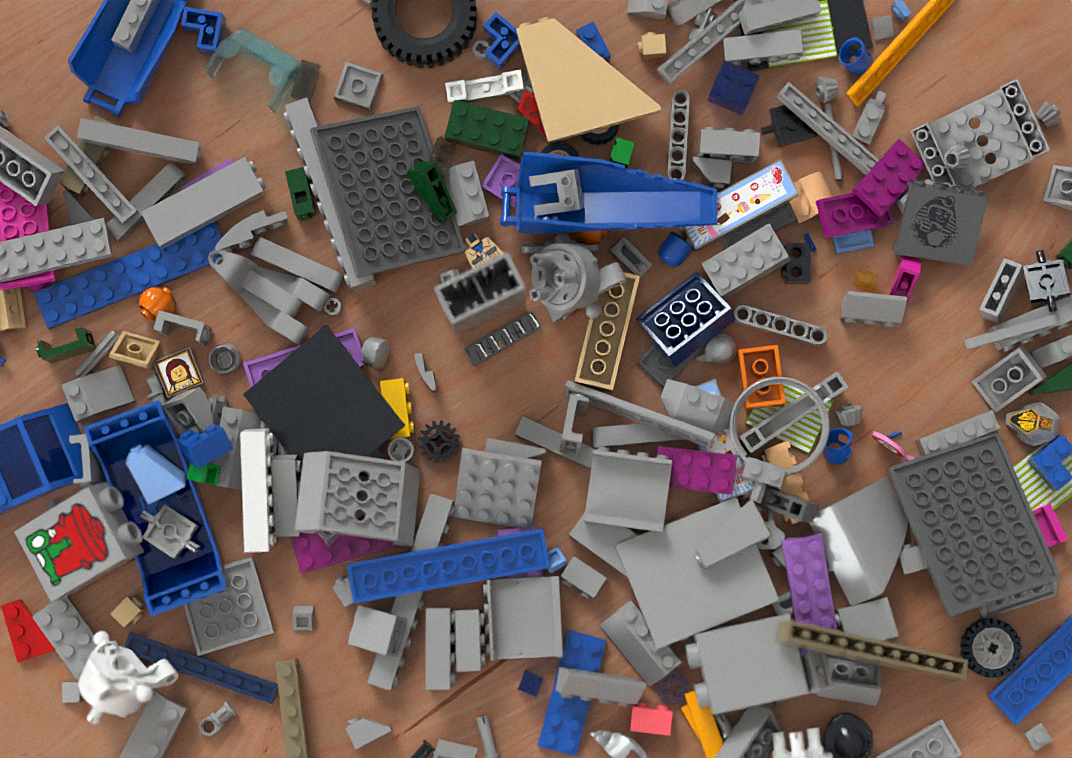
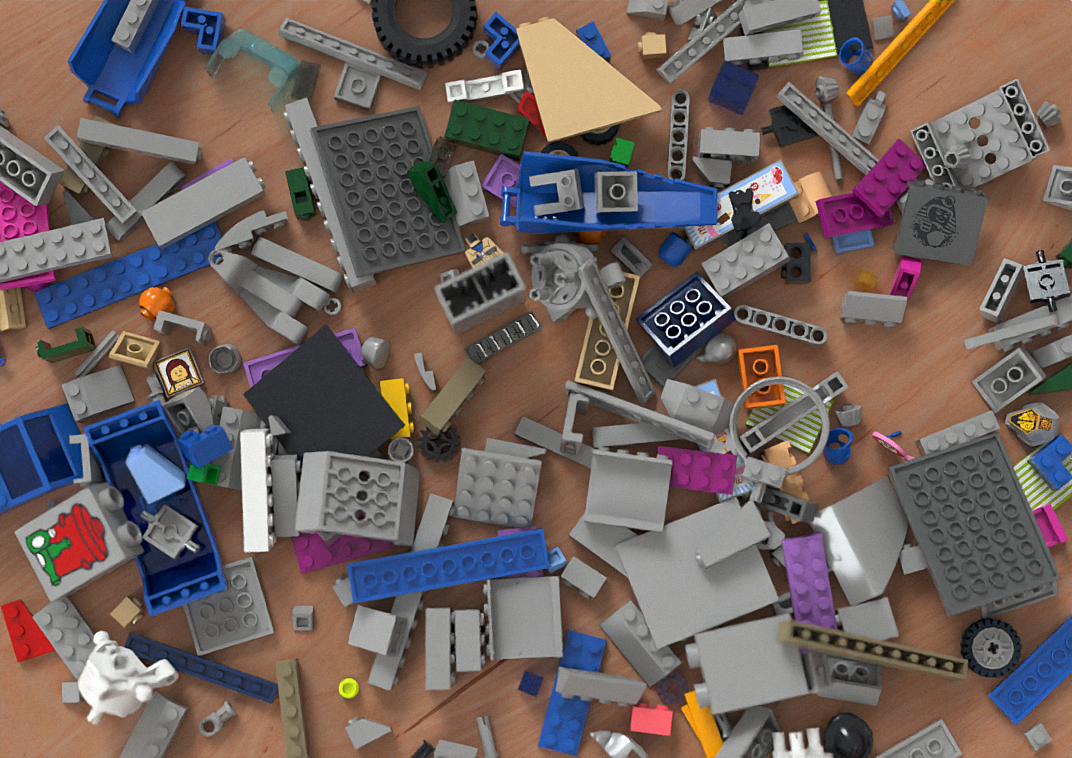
(277, 426): none -> light grey slope
(348, 688): none -> neon yellow plate
(353, 53): none -> light grey tile
(452, 397): none -> dark tan brick
(616, 191): none -> light grey slope
(616, 330): none -> light grey tile
(743, 214): none -> black animal

